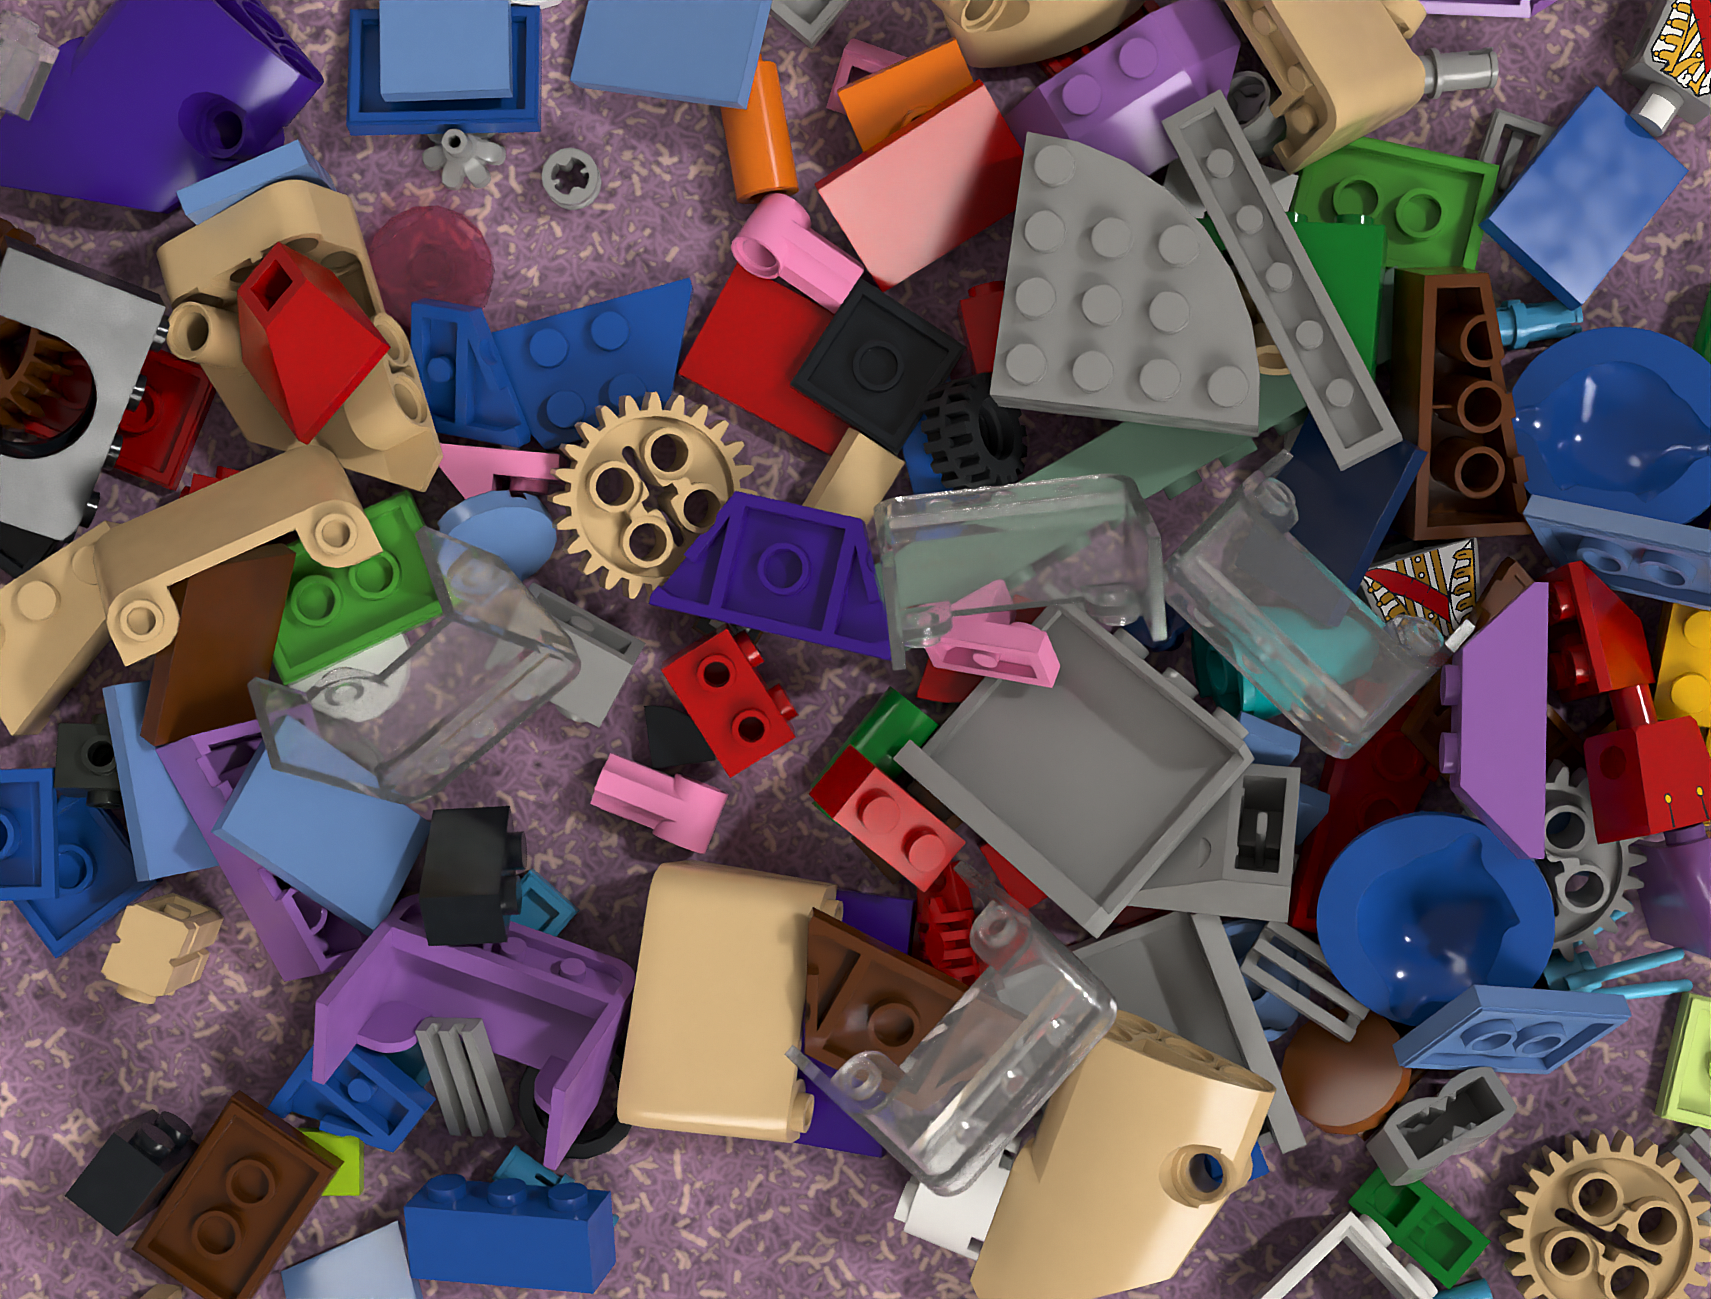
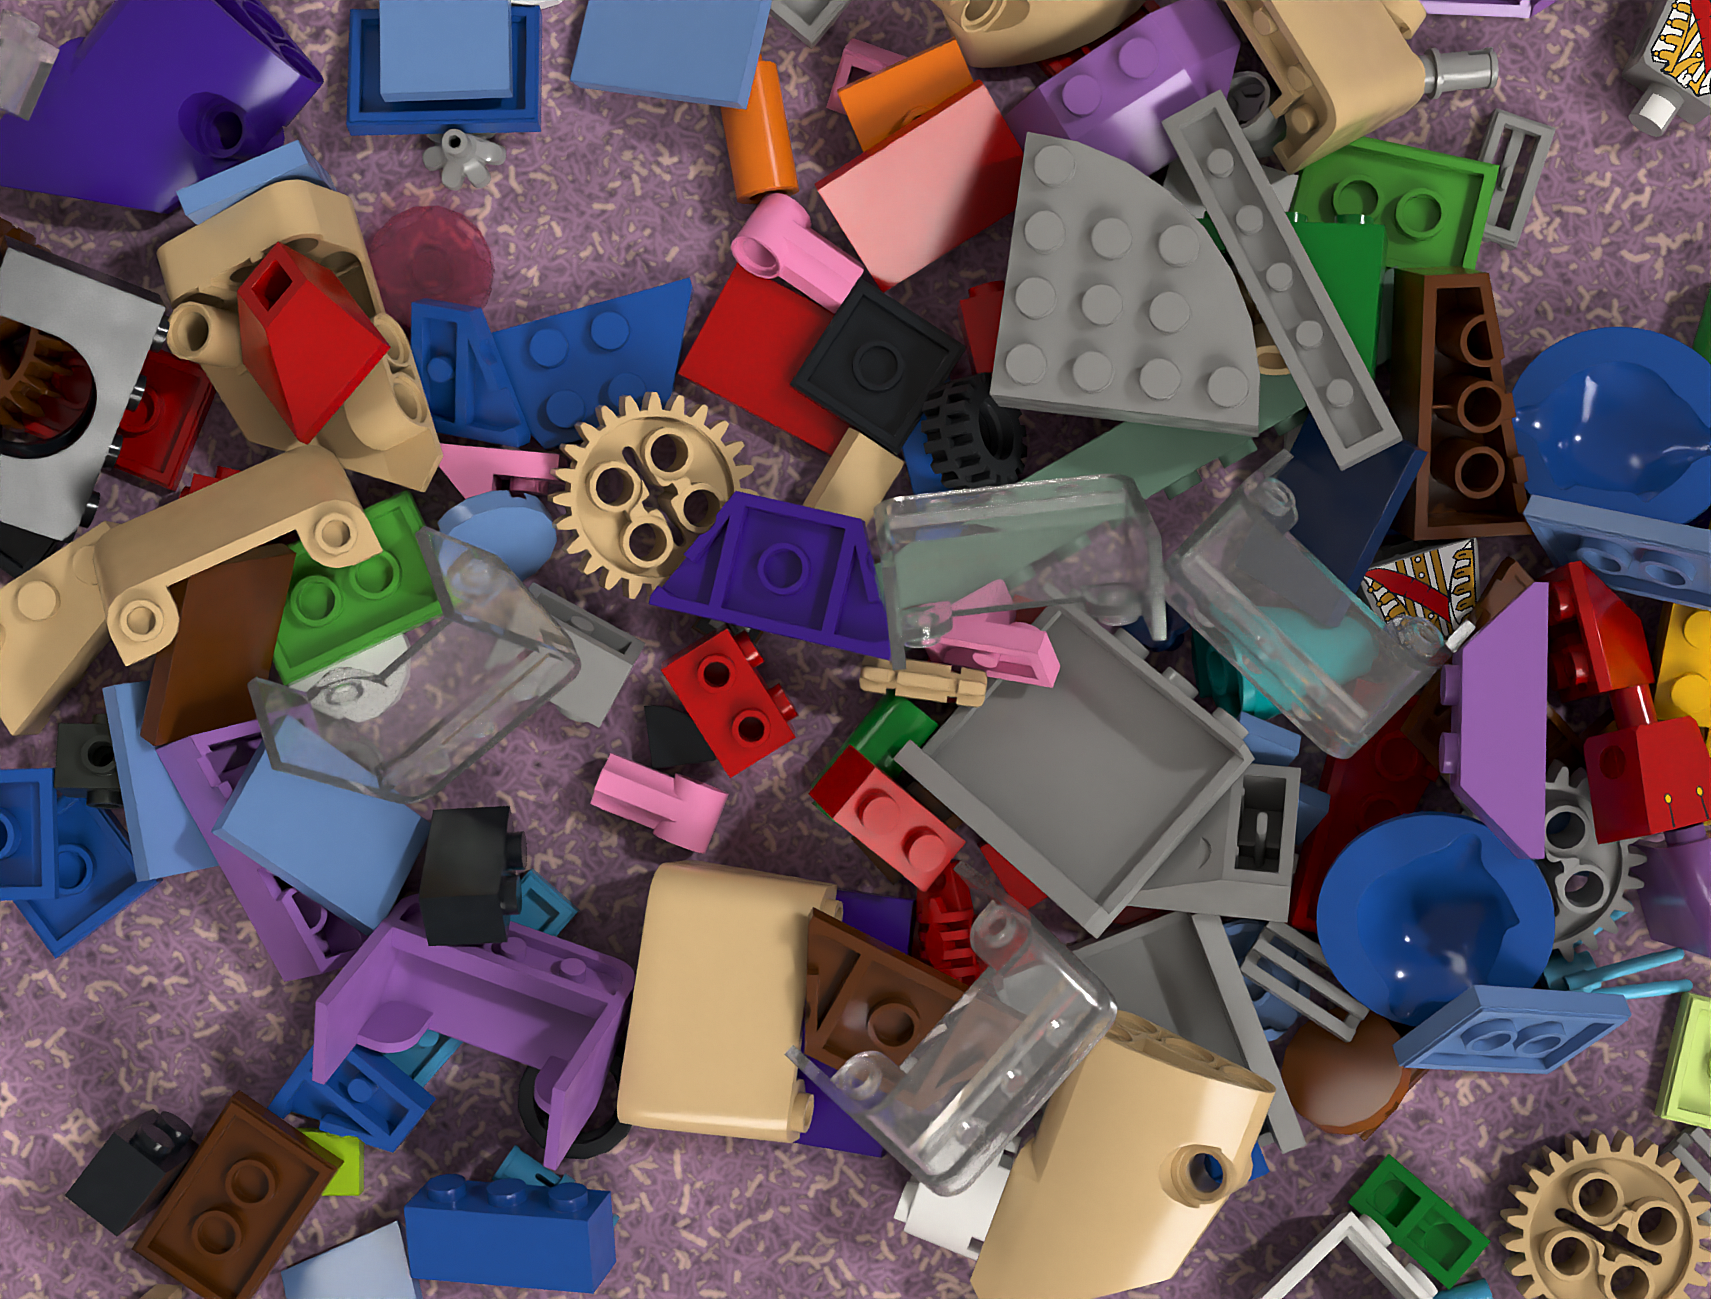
(161, 946): tan brick -> none
(455, 1076): light grey tile -> none
(565, 160): light grey bush -> none
(925, 681): none -> tan axle
(1440, 1126): light grey brick -> none
(1535, 322): dark azure pin -> none
(1583, 198): tile -> none

